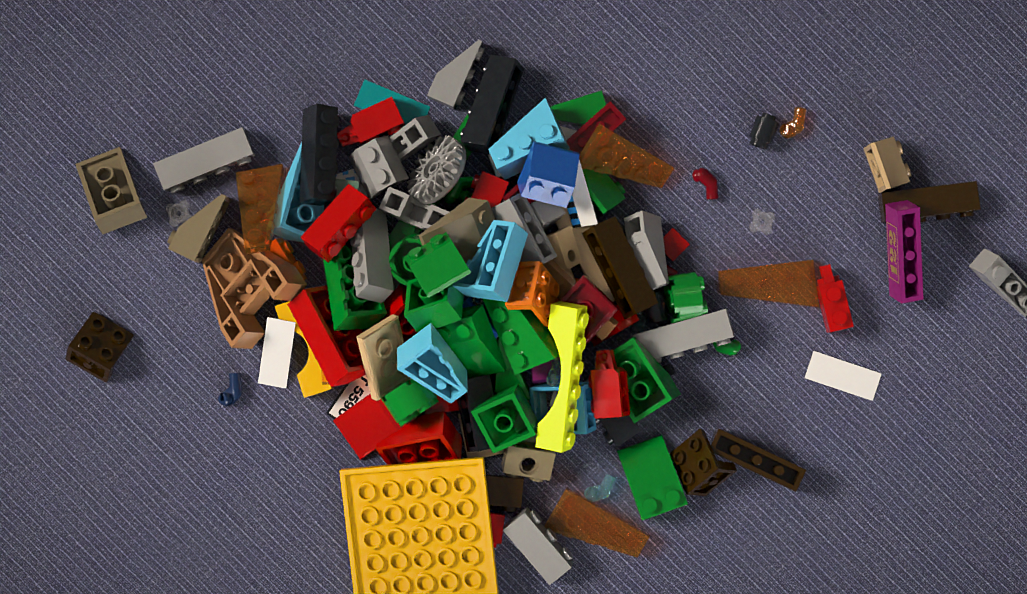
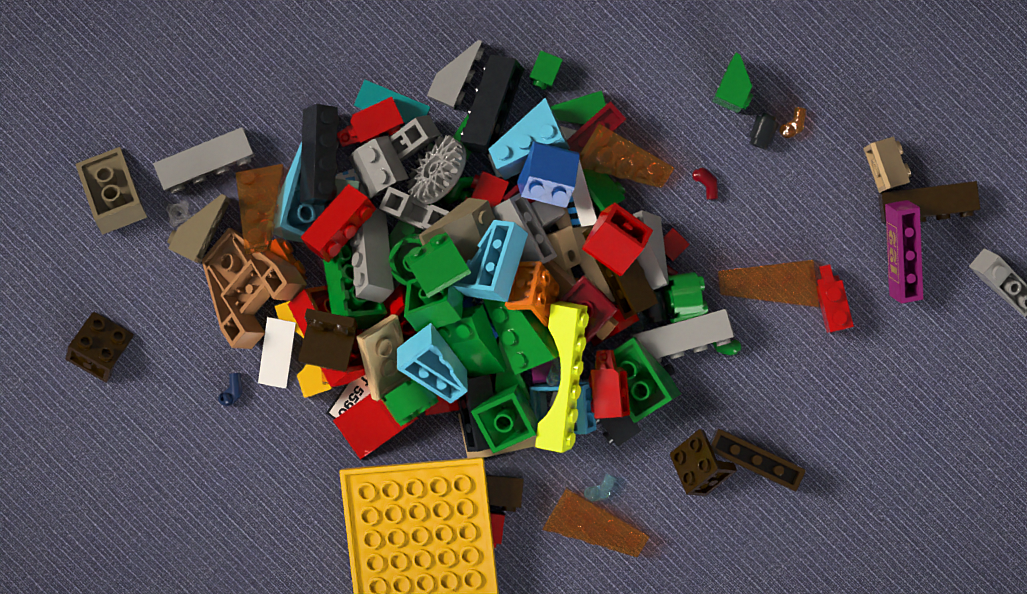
(328, 340): none -> dark brown bracket
(423, 440): red slope -> none
(539, 545): light grey brick -> none
(540, 468): dark tan brick -> none
(545, 70): none -> green brick
(617, 238): none -> red slope
(652, 477): green slope -> none
(734, 87): none -> green slope
(768, 219): clear plate -> none
(842, 375): white sticker -> none

